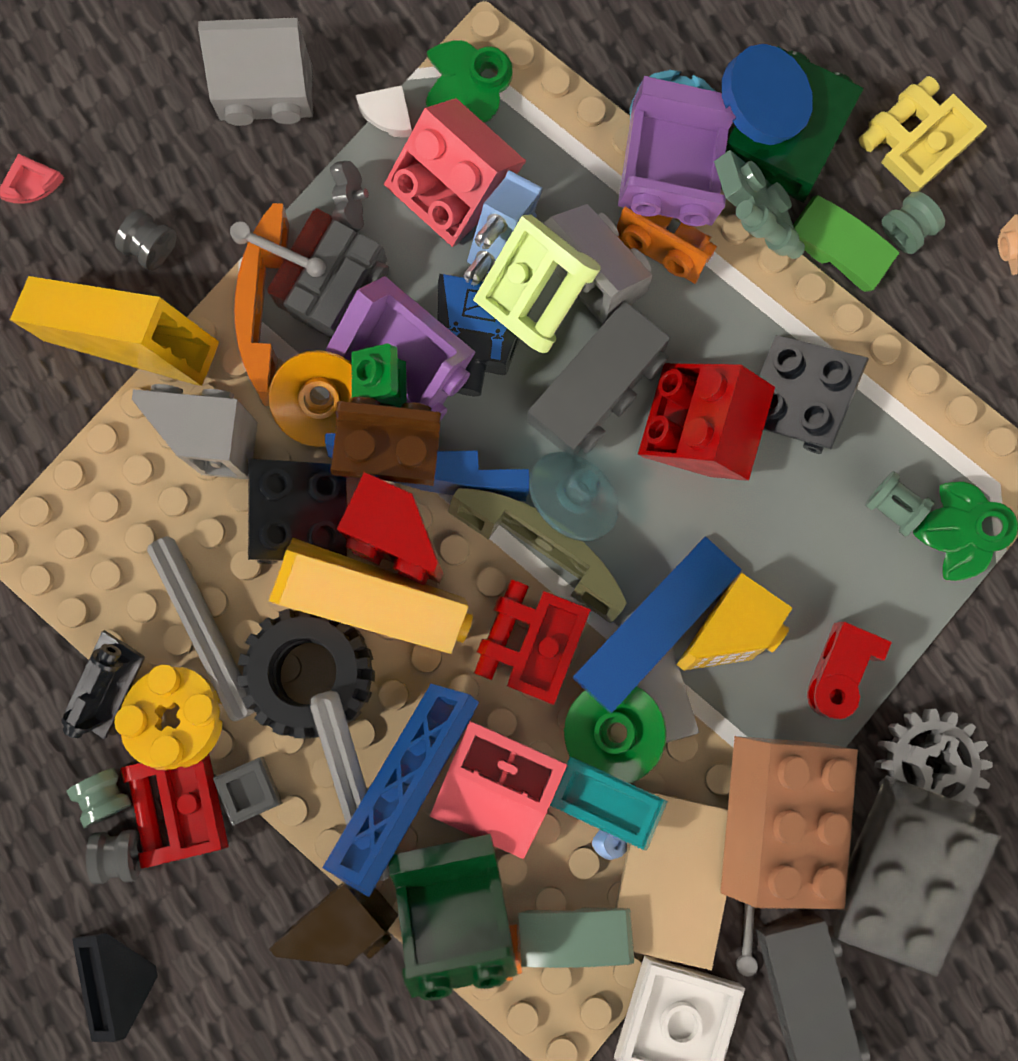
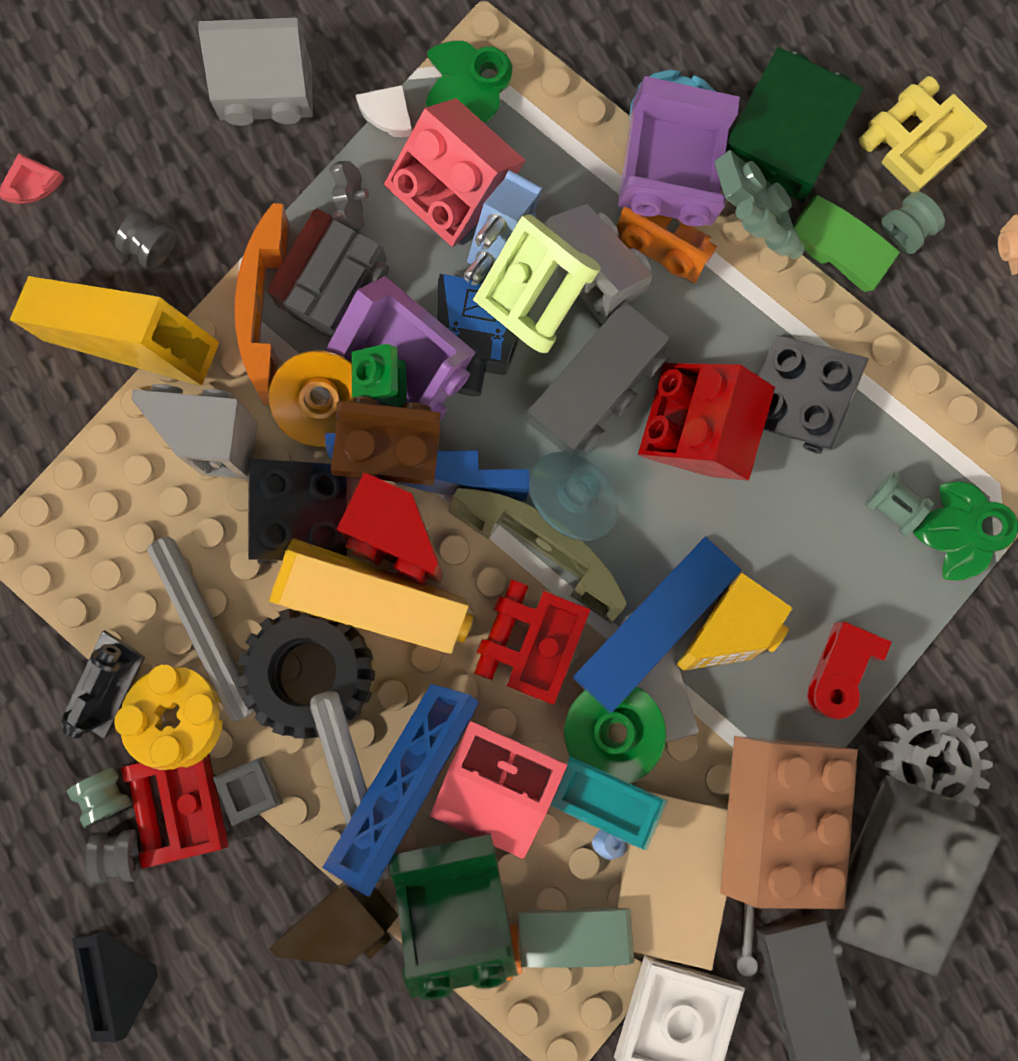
(242, 234): light grey hinge -> none
(767, 94): blue tile -> none

